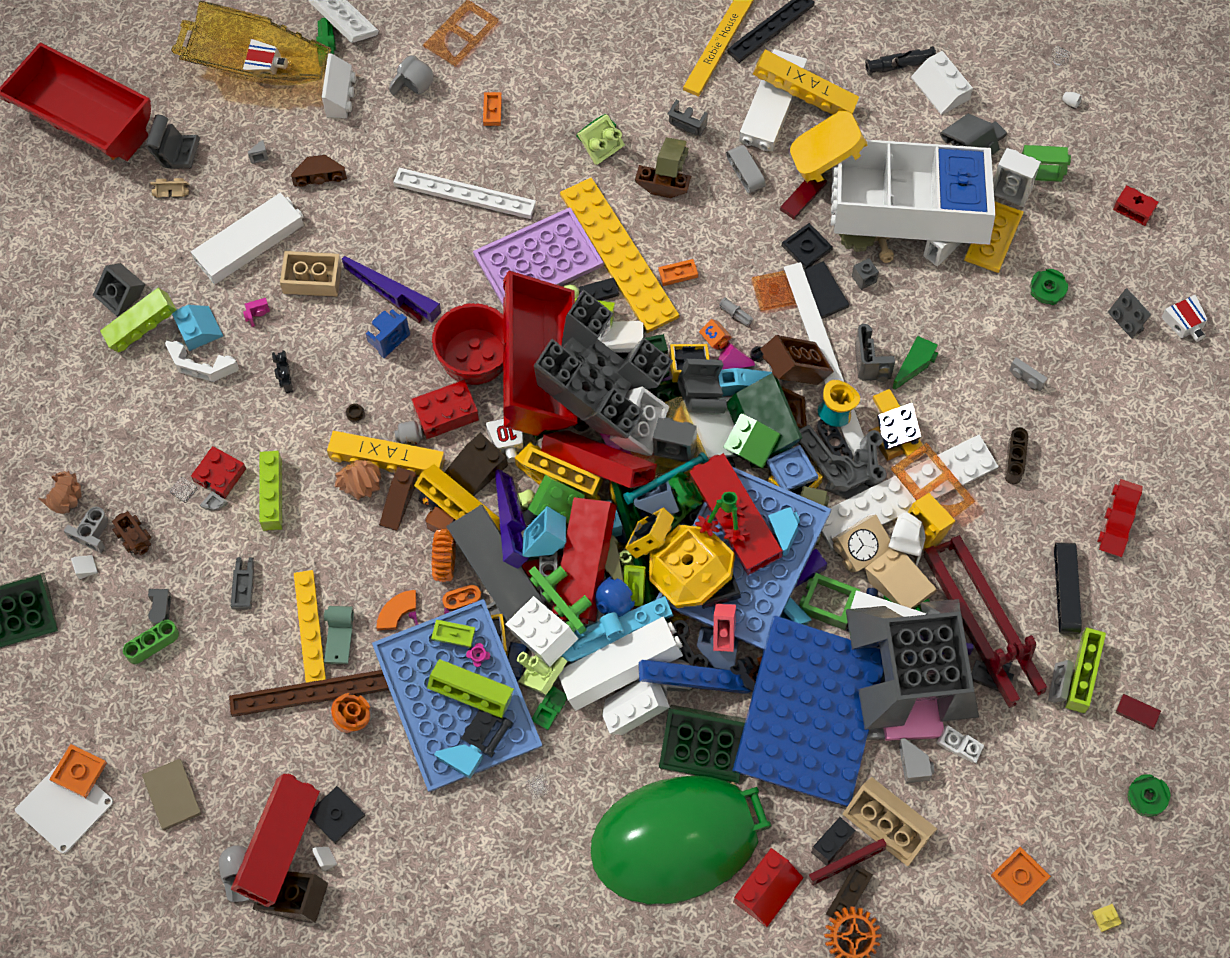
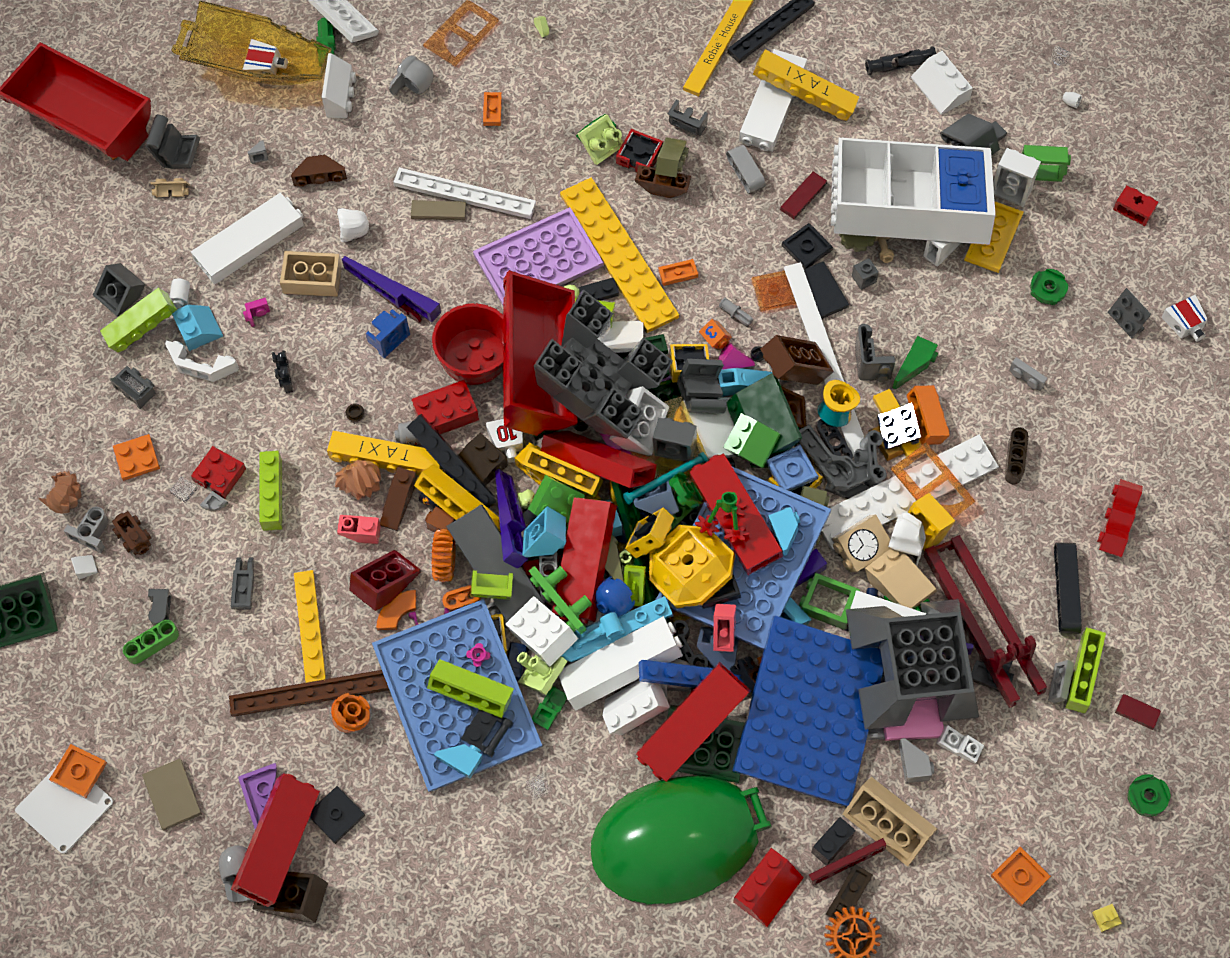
(134, 386): none -> dark grey window
(136, 457): none -> orange plate
(179, 292): none -> white brick
(257, 789): none -> medium lavender wing
(324, 857): white slope -> none
(339, 634): sand green door -> none
(352, 224): none -> white hair
(359, 528): none -> coral slope
(383, 579): none -> dark red slope
(438, 210): none -> dark tan tile
(450, 460): none -> black plate
(453, 633): lime plate -> none
(491, 586): none -> lime panel
(541, 24): none -> yellowish green tile
(638, 150): none -> piece
(692, 722): none -> red brick
(827, 145): yellow tile -> none
(929, 414): none -> orange brick

